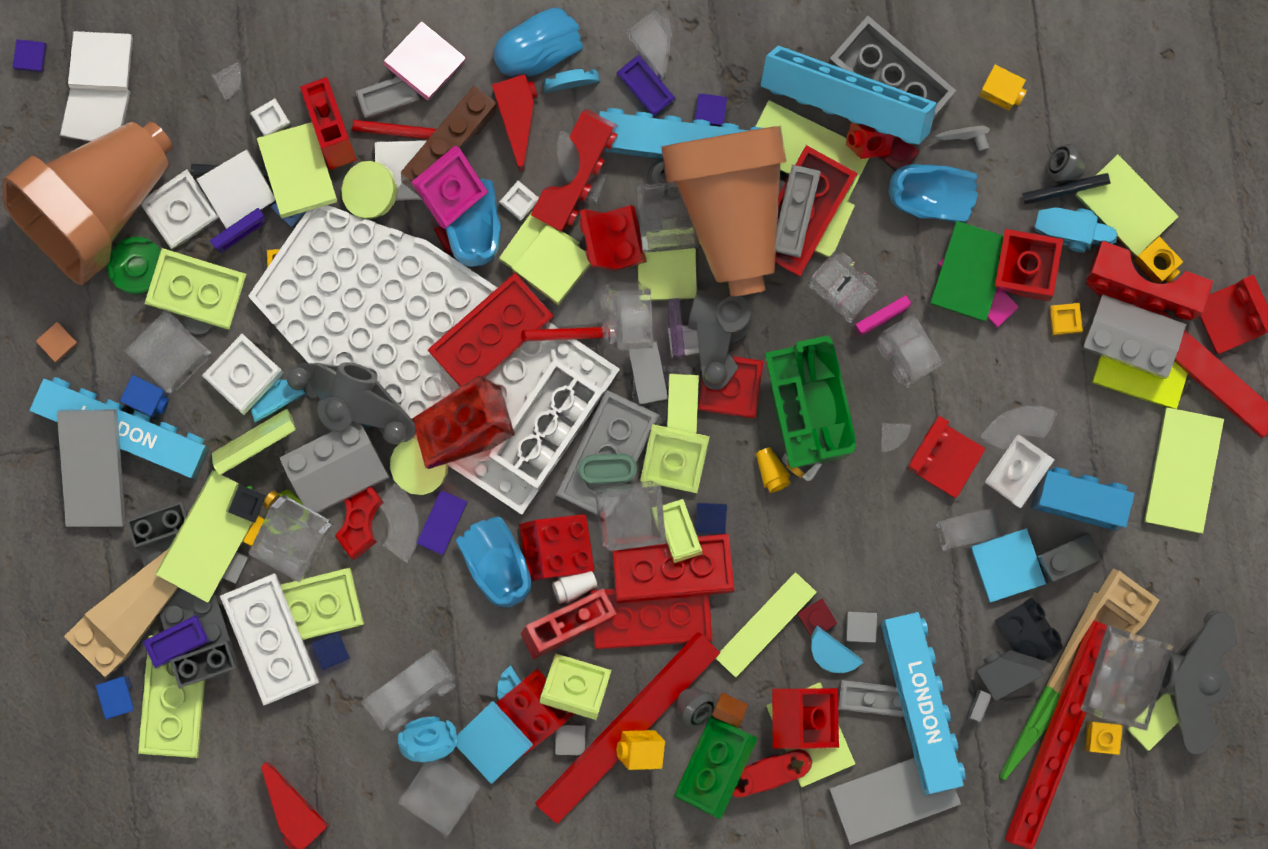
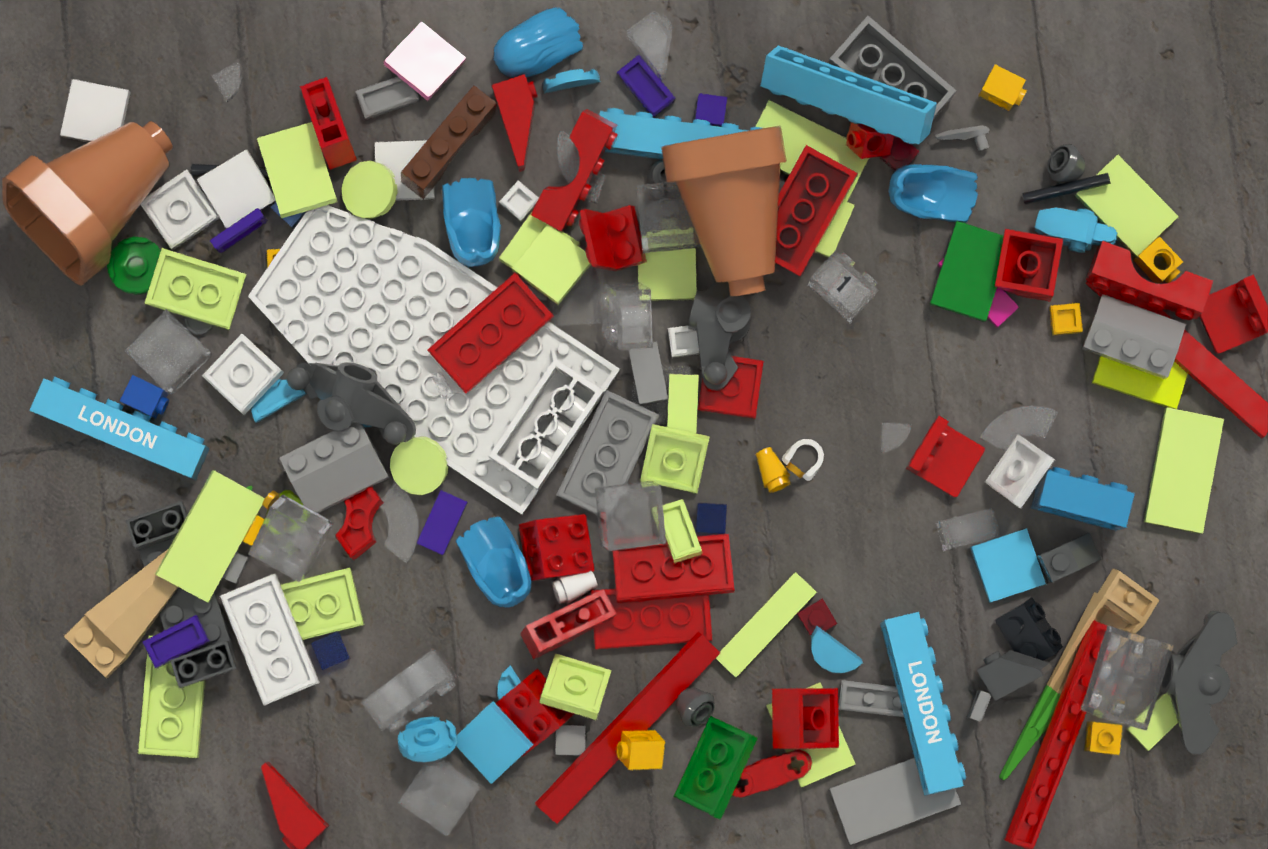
(29, 56): dark purple tile -> none
(57, 342): nougat tile -> none
(91, 468): light grey tile -> none
(100, 61): white tile -> none
(115, 697): blue panel -> none
(245, 503): black tile -> none
(253, 441): yellowish green tile -> none
(270, 118): white tile -> none
(392, 129): red bar -> none
(443, 238): red piece -> none
(449, 187): dark pink tile -> none
(463, 423): clear red slope -> none
(561, 334): red bar -> none
(607, 468): sand green tile -> none
(676, 330): clear purple tile -> none
(730, 710): dark orange tile -> none
(796, 210): light grey tile -> none
(810, 402): green piece -> none
(861, 627): light grey tile -> none
(882, 316): dark pink tile -> none
(909, 351): clear brick -> none

